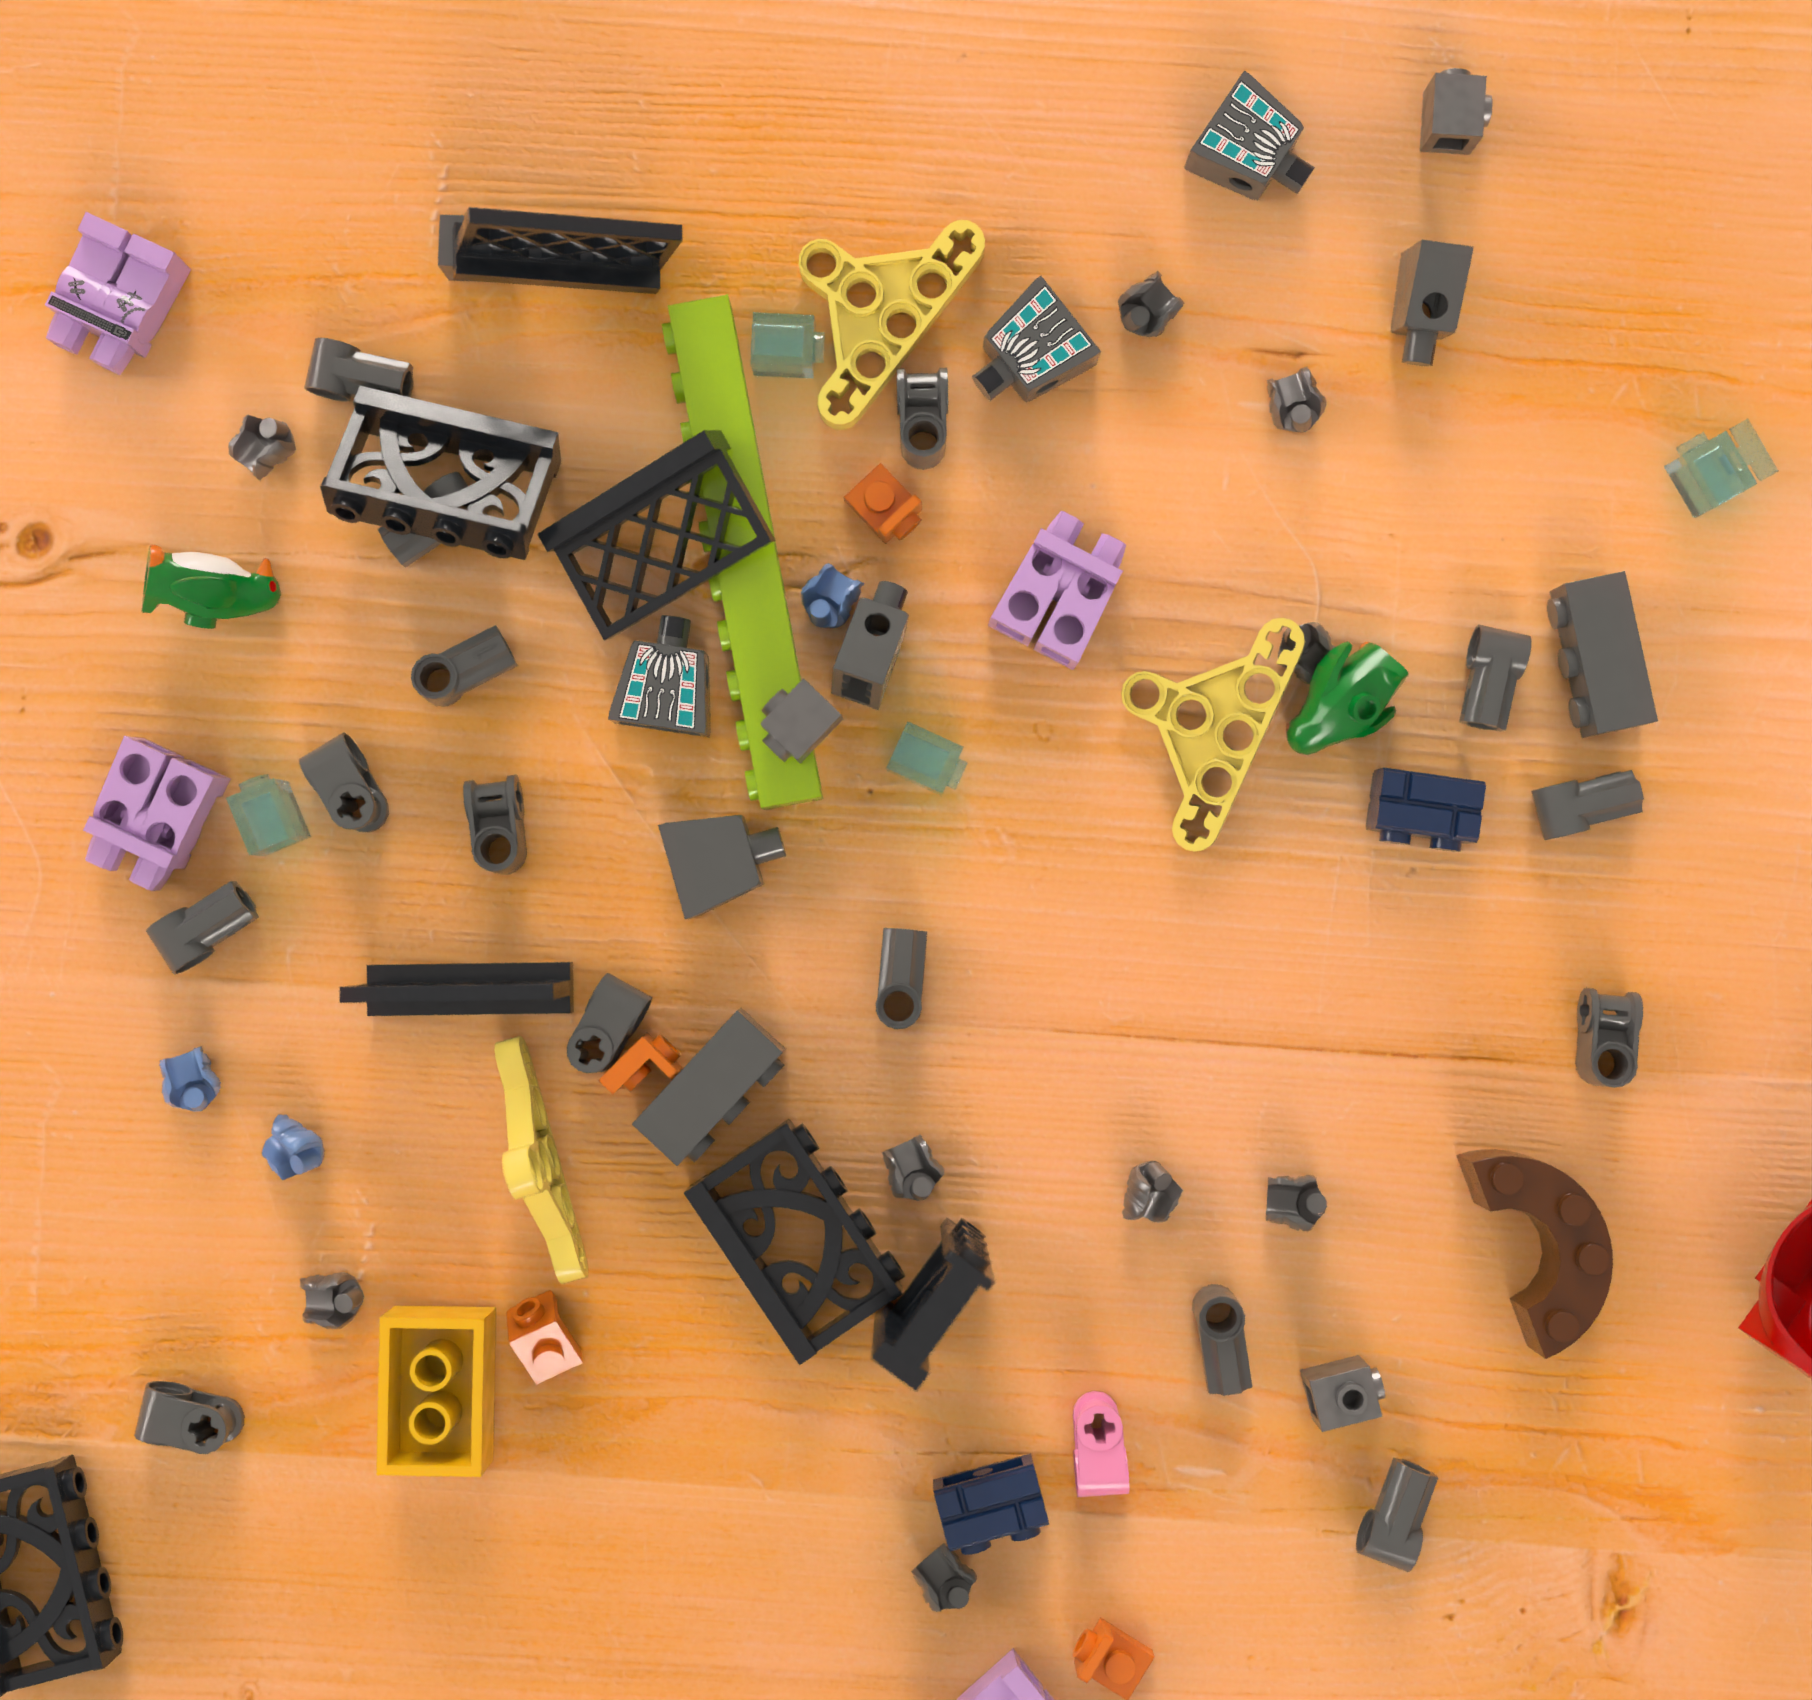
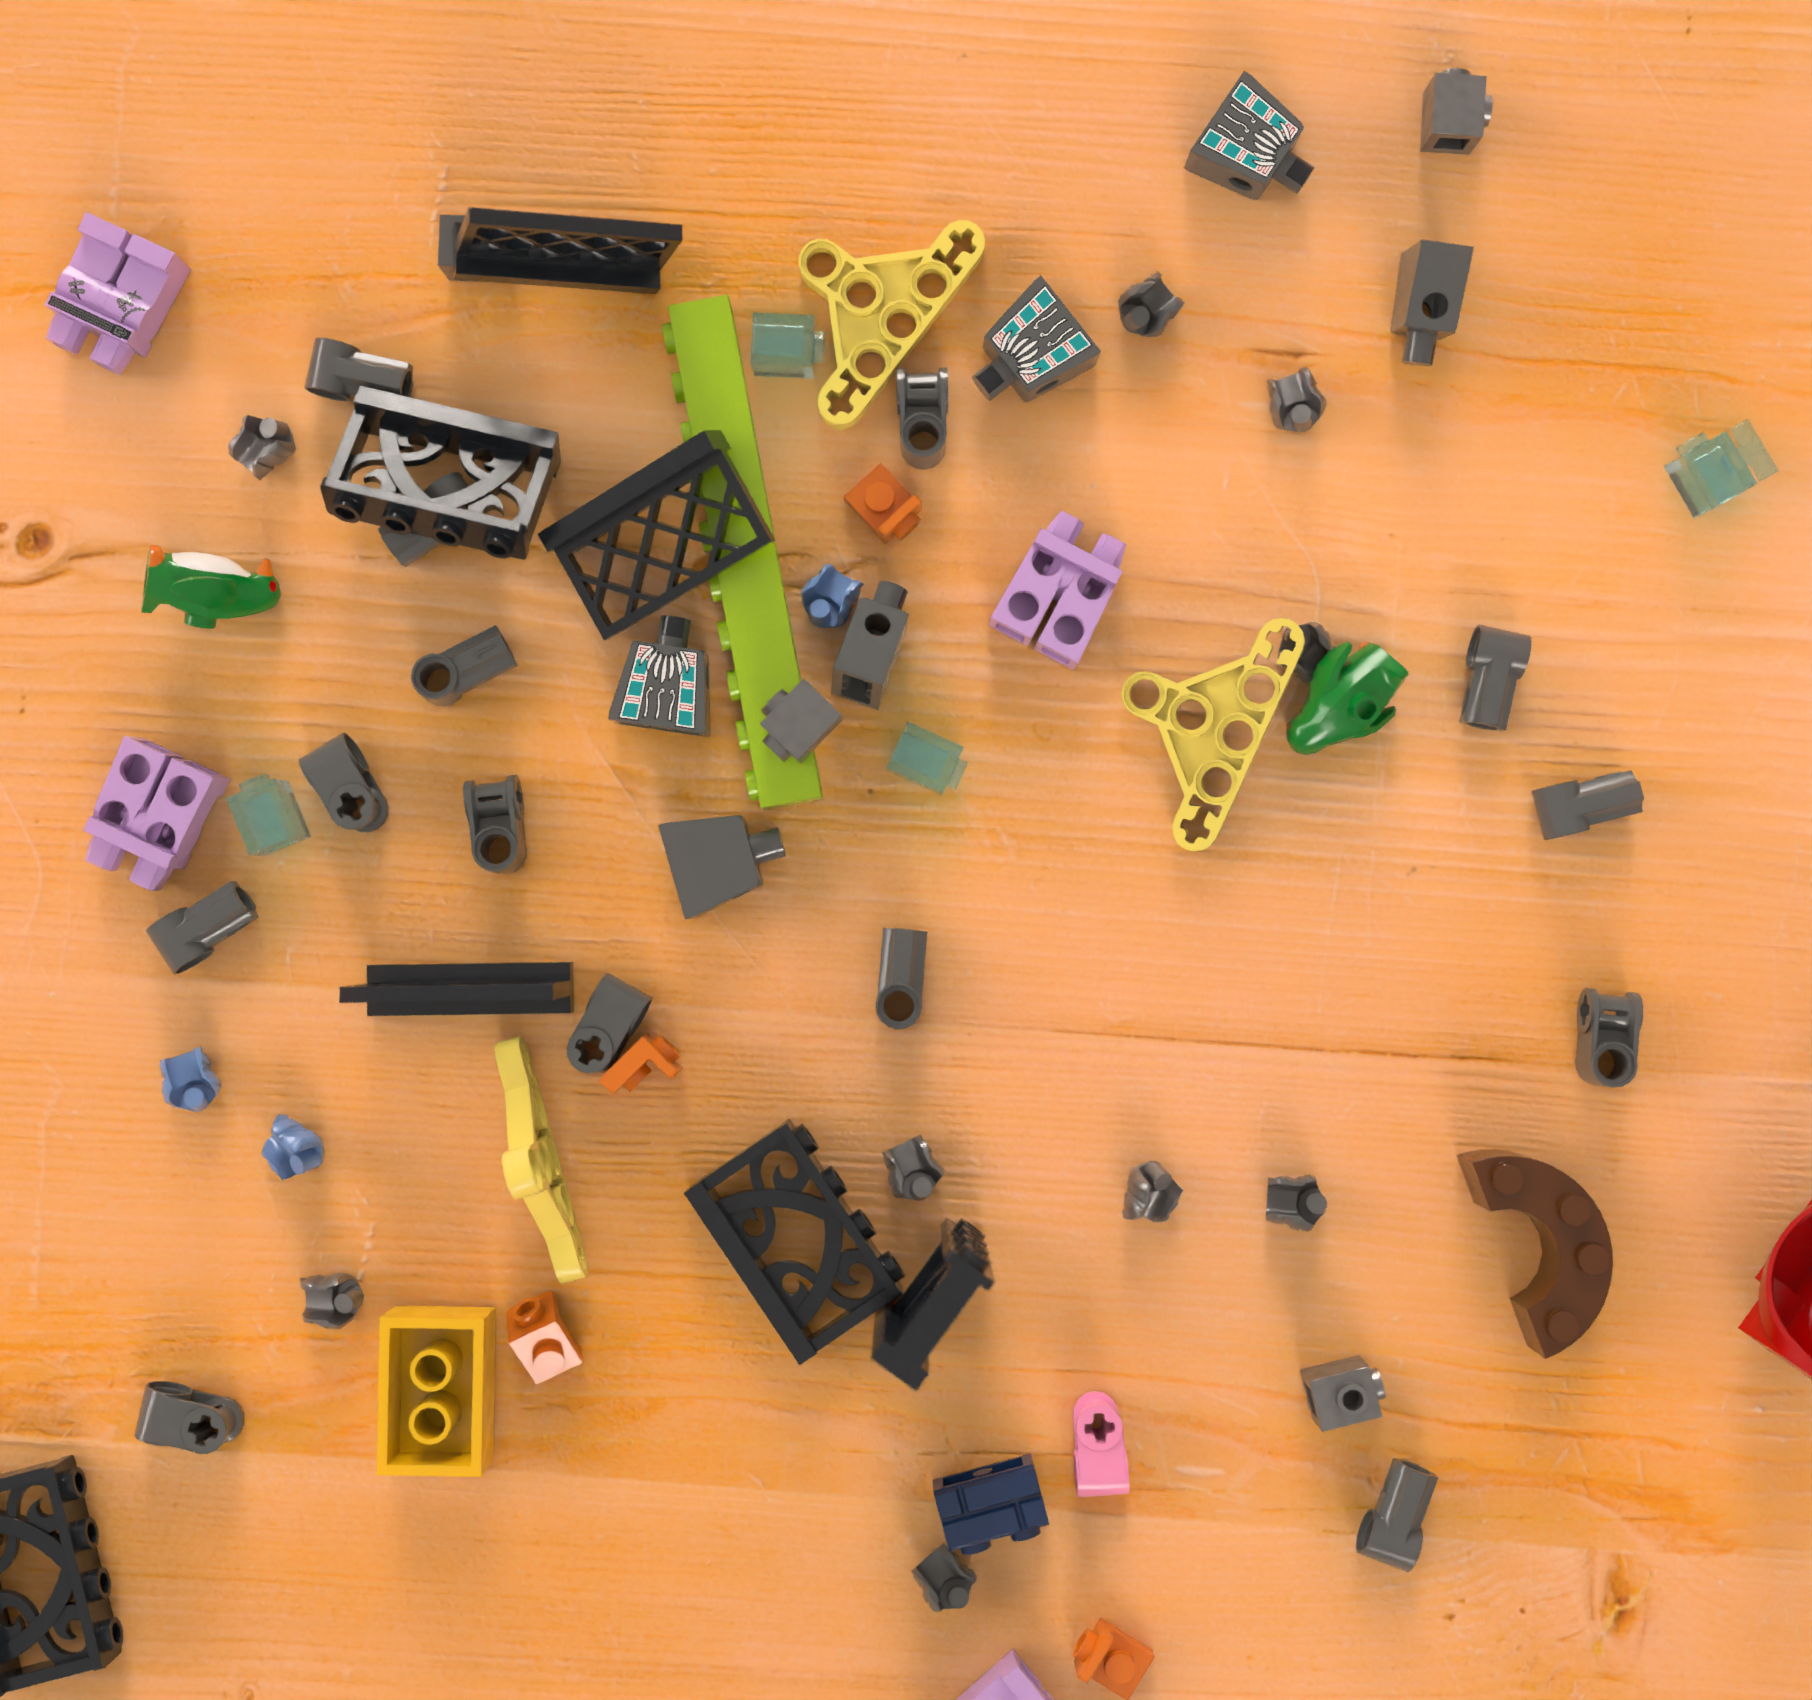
(711, 1088): dark grey brick -> none
(1222, 1342): dark grey piece -> none
(1425, 807): dark blue brick -> none
(1601, 655): dark grey brick -> none

